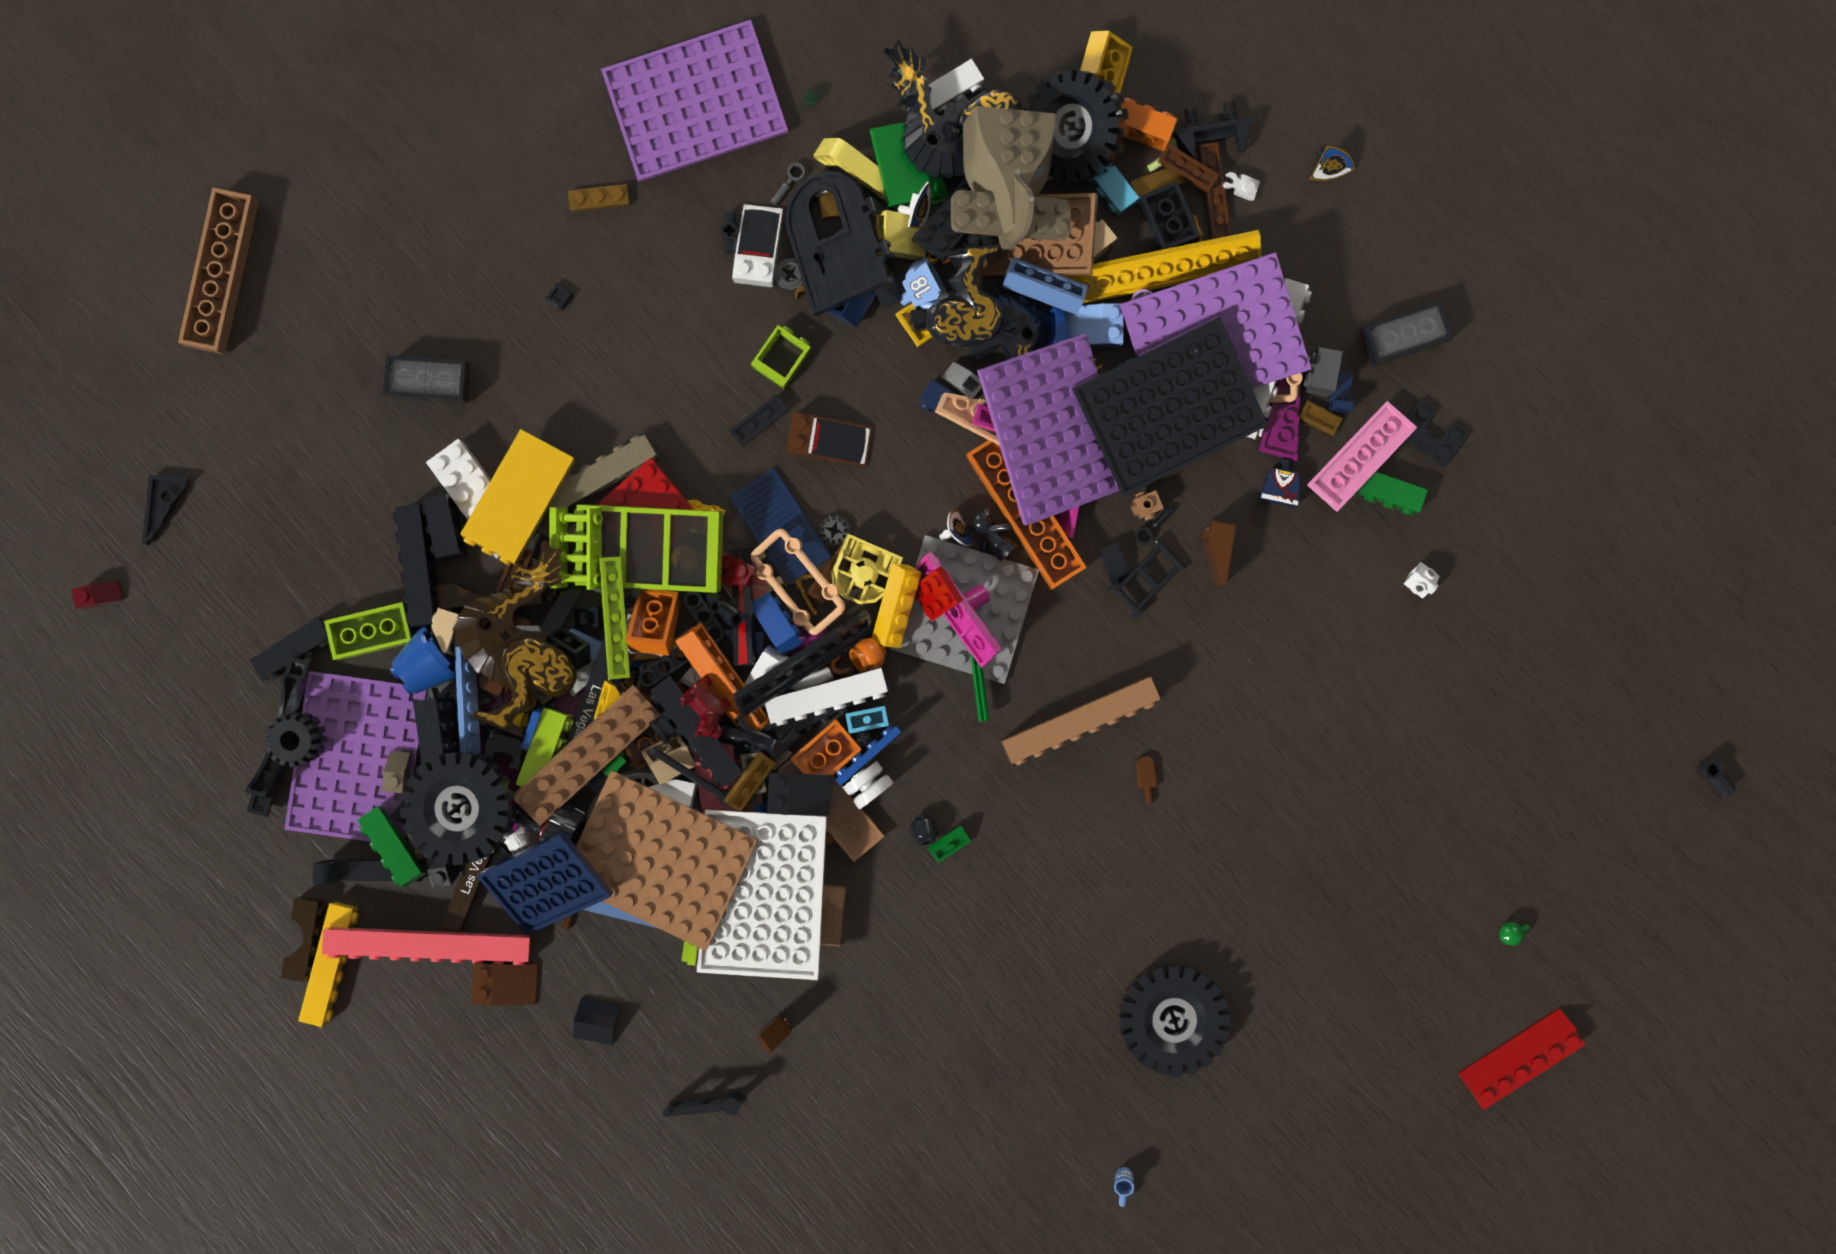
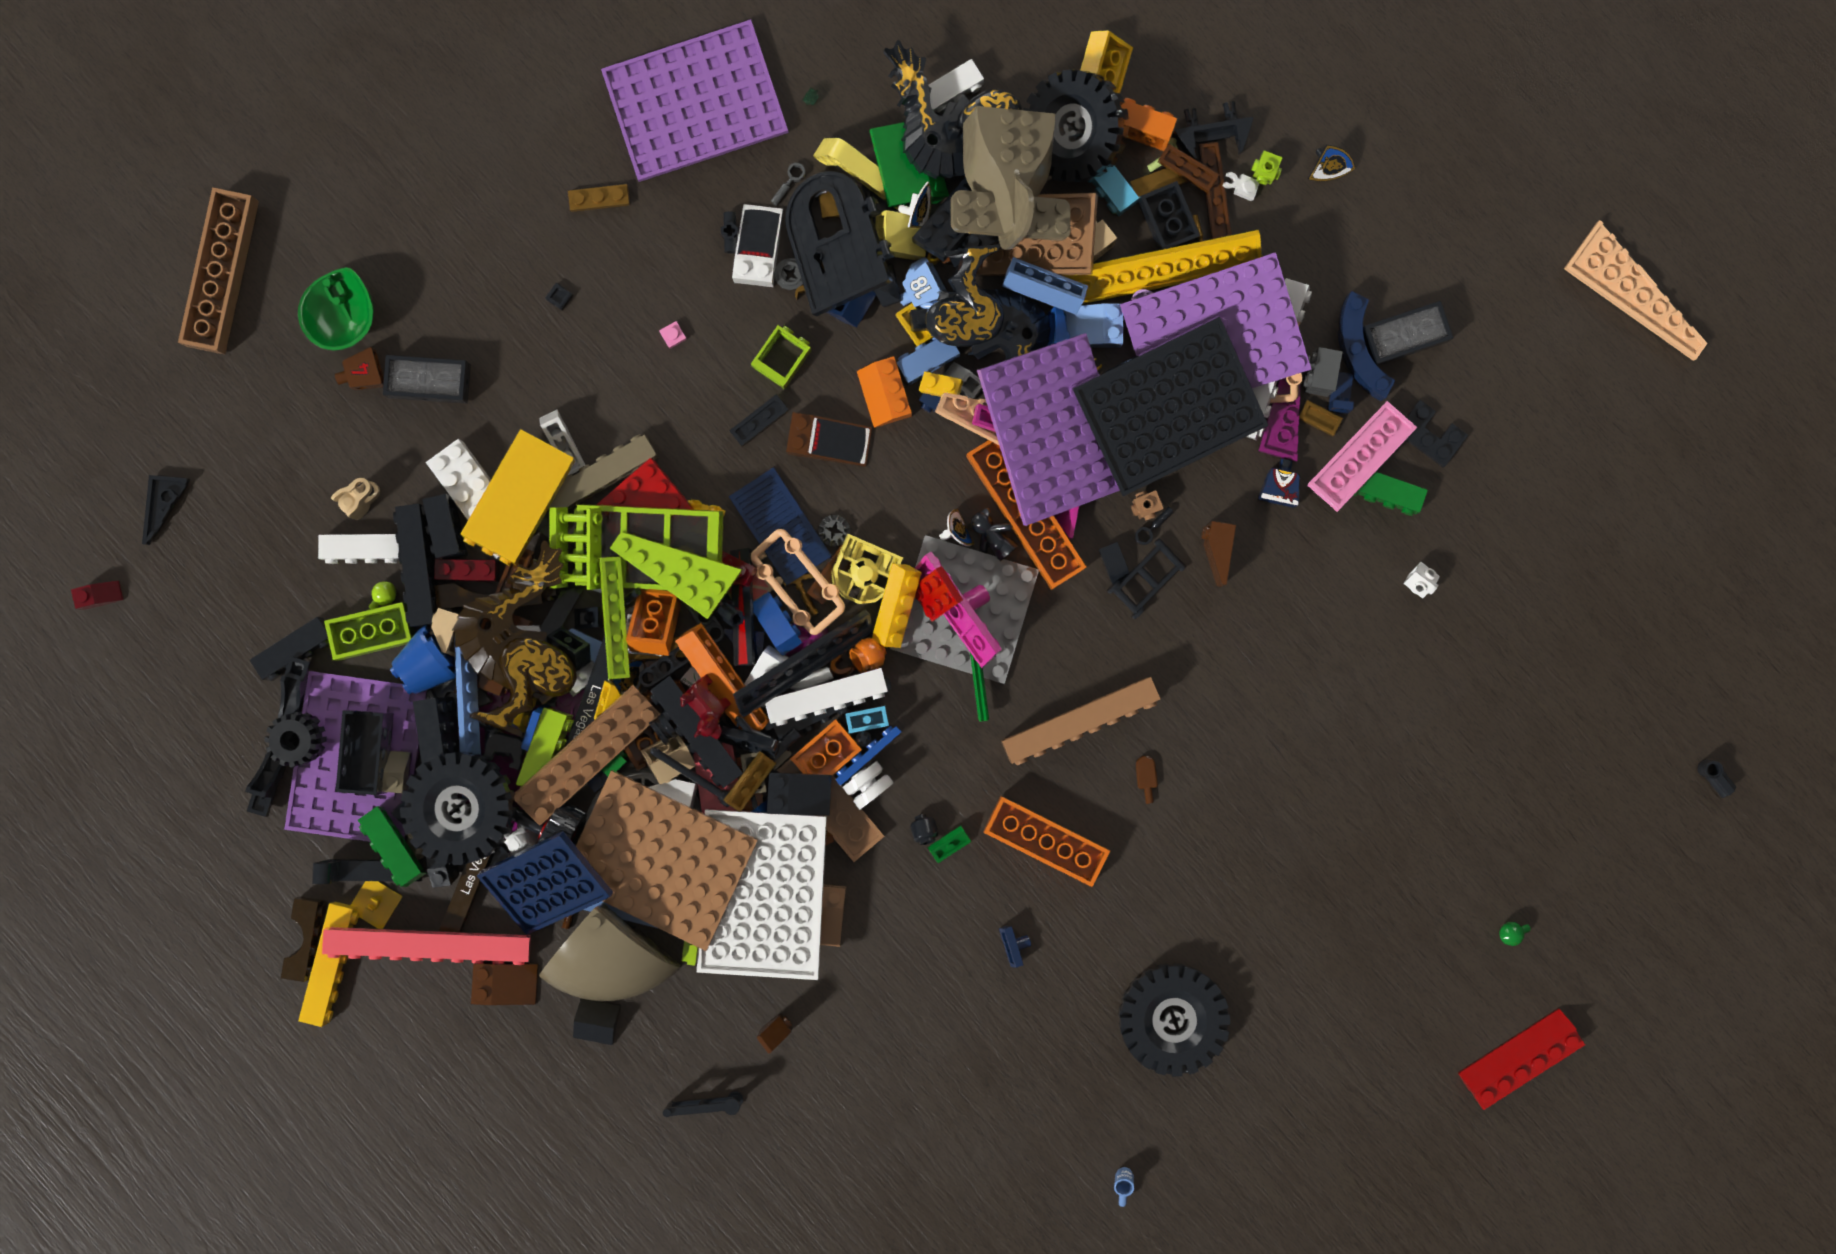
(336, 310): none -> green piece
(356, 500): none -> tan piece
(358, 547): none -> white brick
(362, 371): none -> reddish brown torso
(366, 751): none -> black piece
(376, 903): none -> yellow piece
(382, 594): none -> lime piece
(467, 570): none -> dark red brick
(560, 438): none -> white slope
(608, 960): none -> dark tan brick
(672, 334): none -> bright pink plate
(686, 575): none -> lime wing
(884, 392): none -> orange slope
(925, 358): none -> medium blue brick
(939, 384): none -> yellow plate
(1013, 945): none -> dark blue tile
(1046, 841): none -> orange brick
(1266, 168): none -> lime brick
(1355, 351): none -> dark blue brick
(1615, 276): none -> light nougat wing

